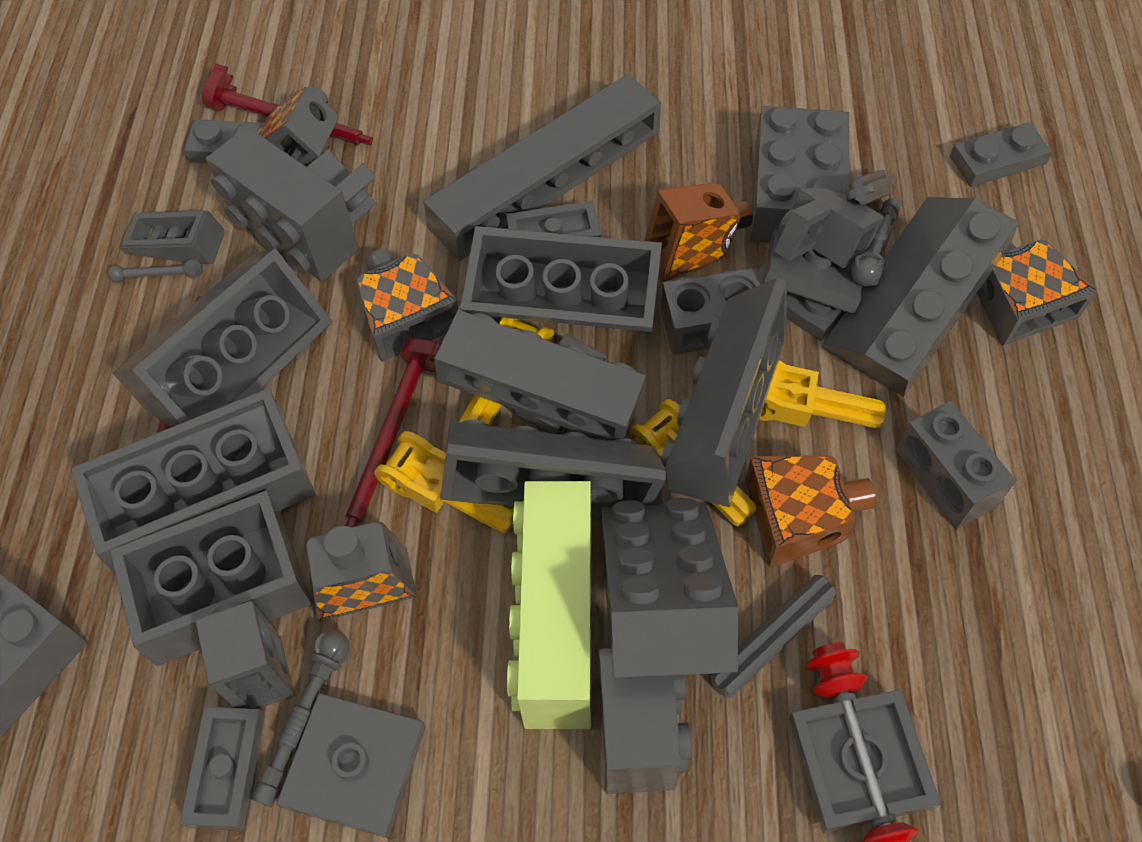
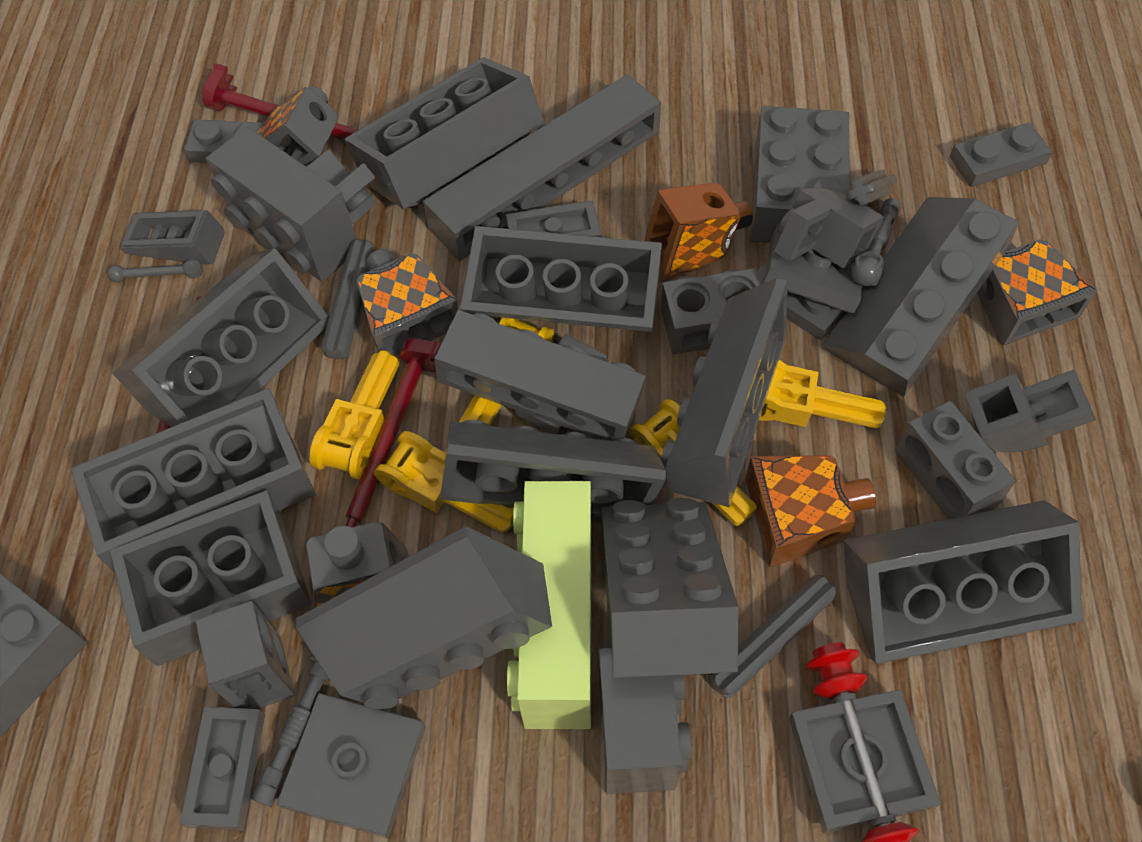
(347, 302): none -> dark grey axle
(353, 426): none -> yellow connector
(427, 618): none -> dark grey slope
(446, 131): none -> dark grey brick
(965, 580): none -> dark grey slope
(1023, 418): none -> dark grey brick

